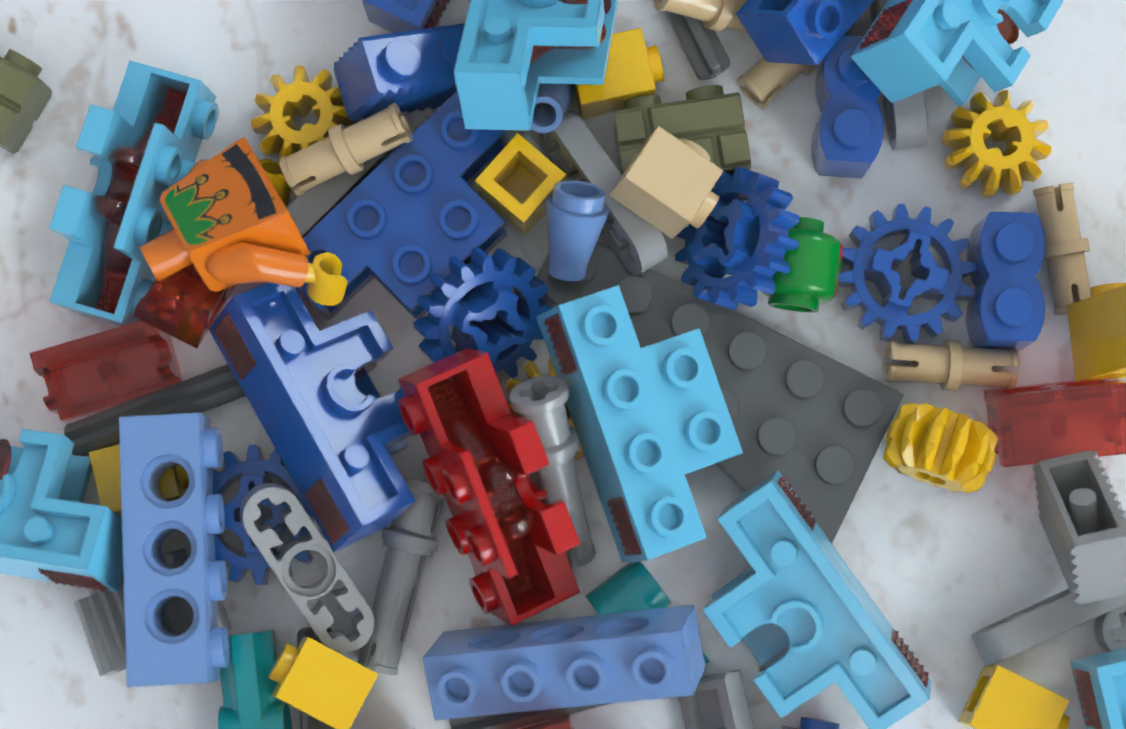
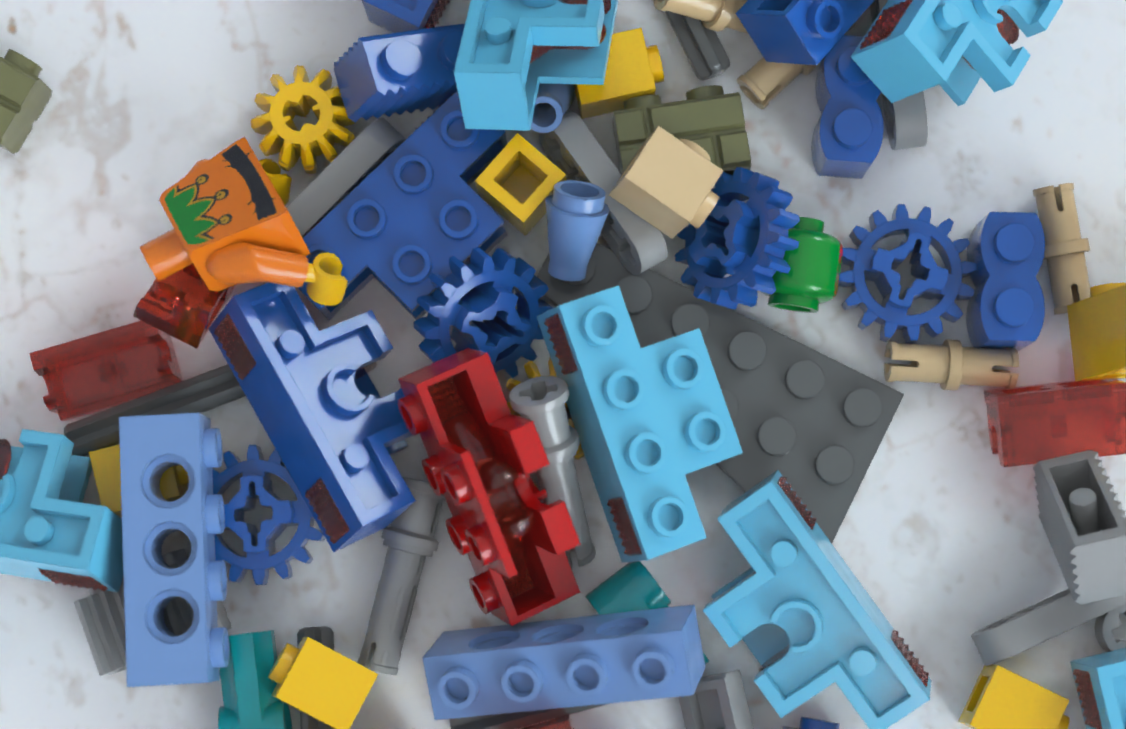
(139, 154): medium azure piece -> none
(346, 149): tan pin -> none
(348, 596): light grey beam -> none
(940, 447): yellow gear -> none
(1000, 123): yellow gear -> none

